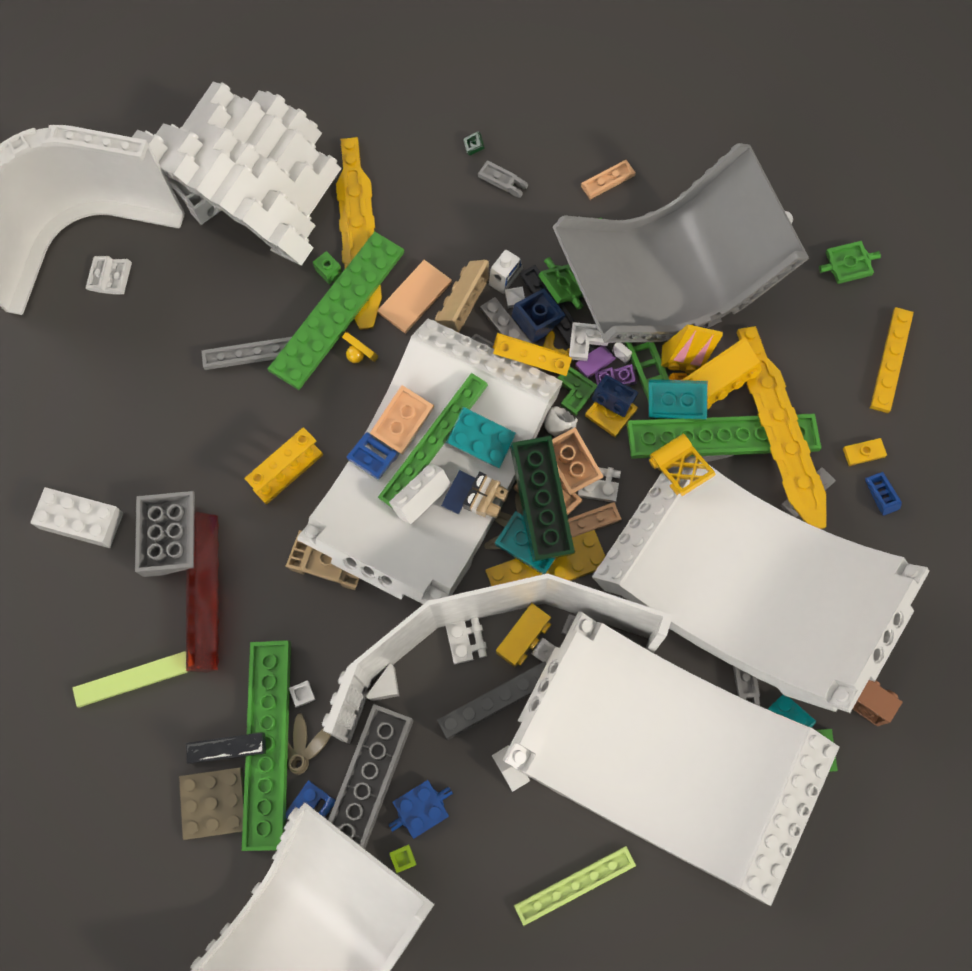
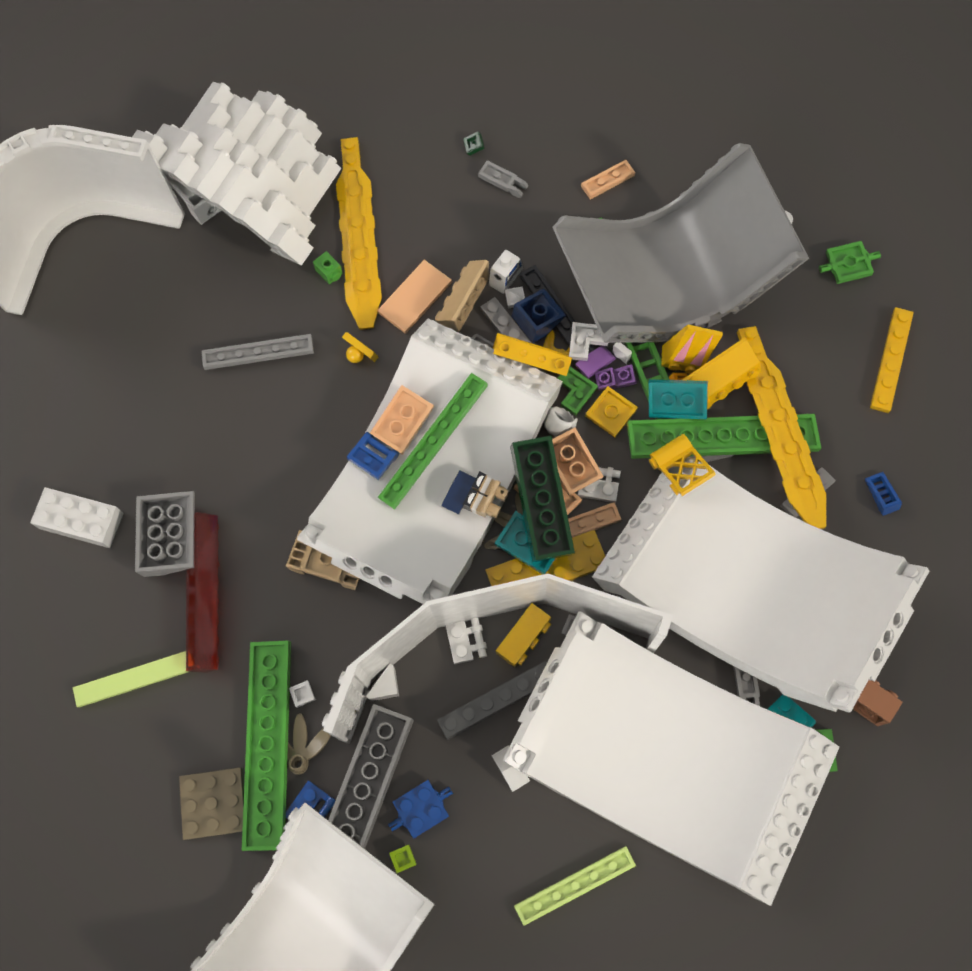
(108, 275): white slope -> none
(226, 748): black tile -> none
(284, 466): yellow fence -> none
(336, 311): bright green plate -> none
(420, 493): white brick -> none
(481, 437): teal plate -> none
(543, 650): white tile -> none
(561, 283): bright green plate -> none
(614, 395): dark blue bracket -> none
(864, 452): yellow plate -> none

